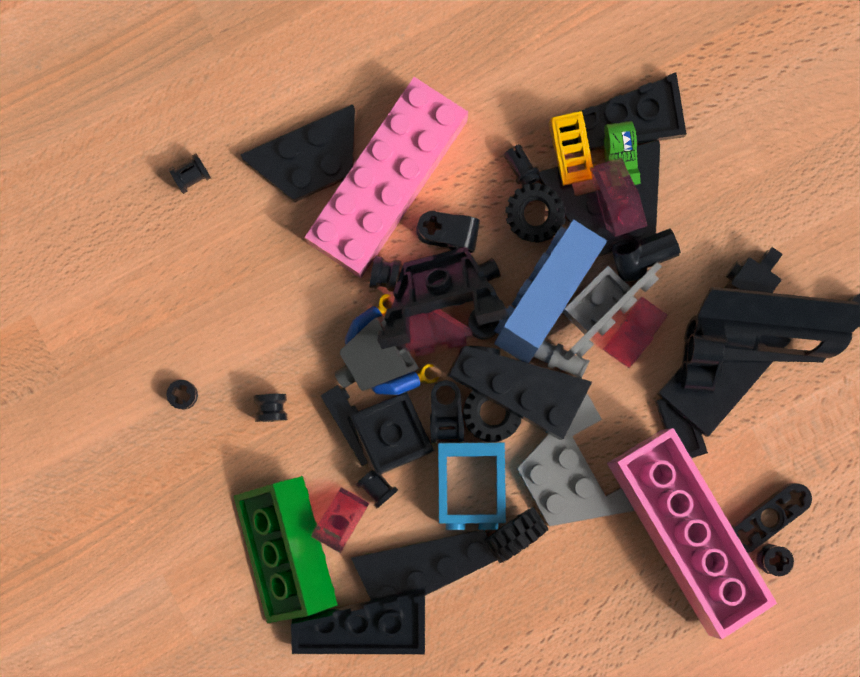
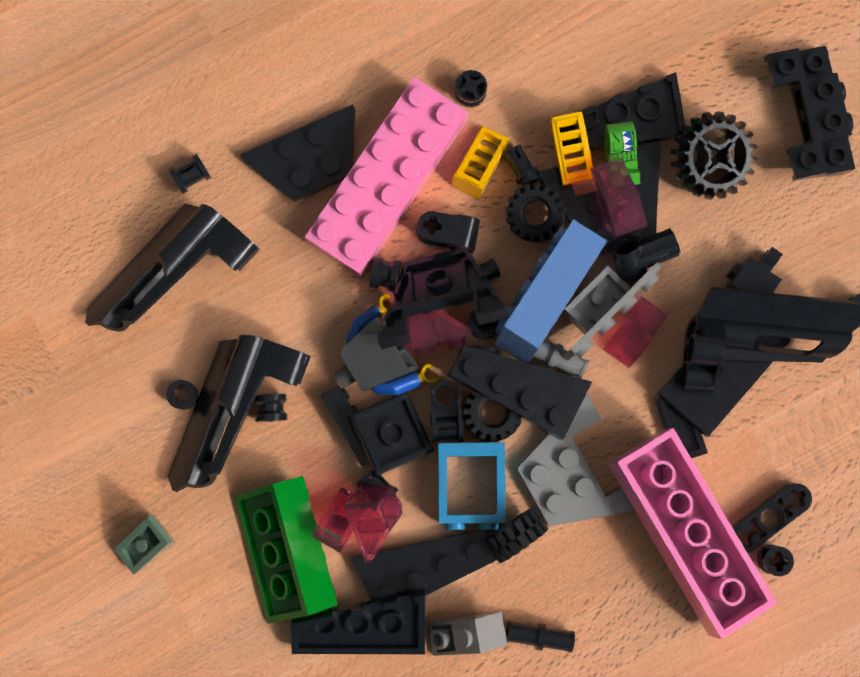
(144, 544): none -> sand green slope
(165, 261): none -> black panel
(226, 392): none -> black panel
(373, 516): none -> clear pink slope
(467, 634): none -> light grey slope
(471, 82): none -> black wheel
(471, 180): none -> yellow slope
(540, 636): none -> black pin
(734, 170): none -> black gear
(819, 110): none -> black bracket

